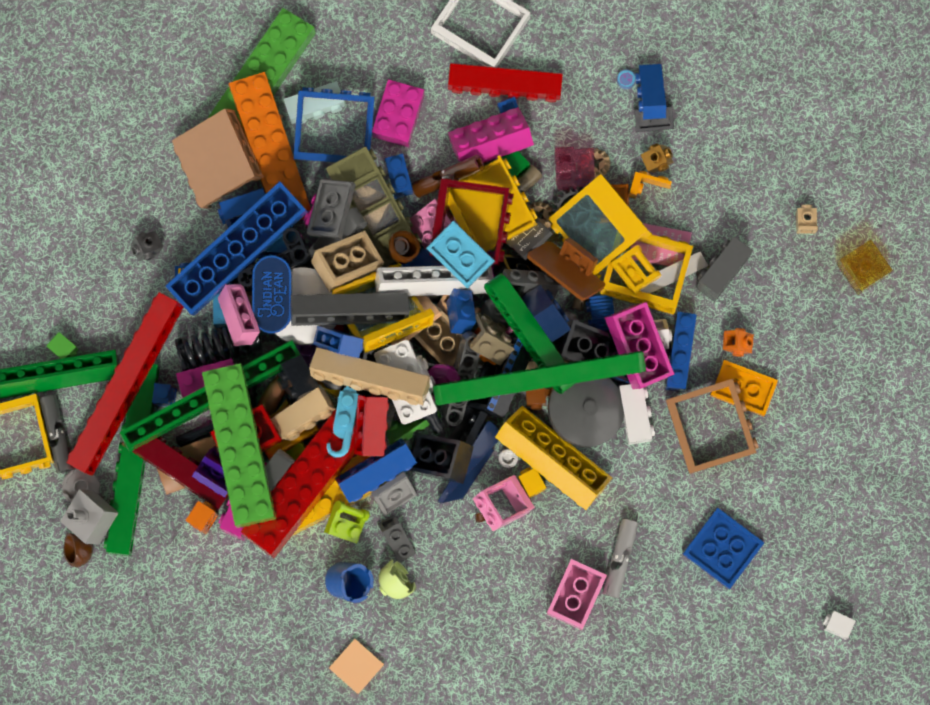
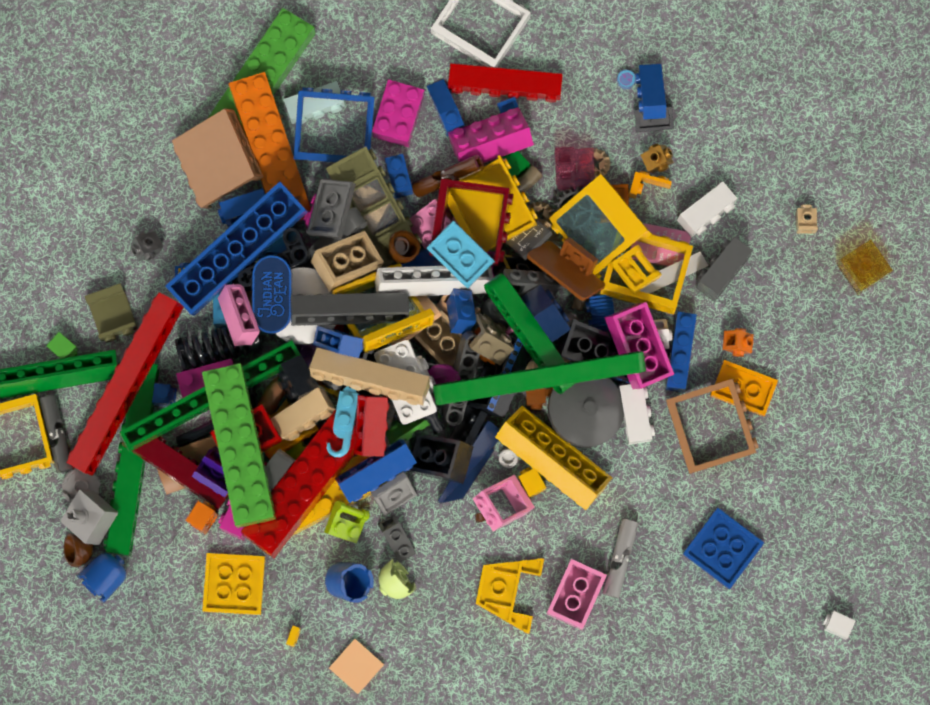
(103, 575): none -> blue cylinder
(111, 313): none -> olive panel
(233, 584): none -> yellow plate
(293, 636): none -> yellow tile
(445, 106): none -> blue slope
(499, 590): none -> yellow wing
(707, 210): none -> white brick

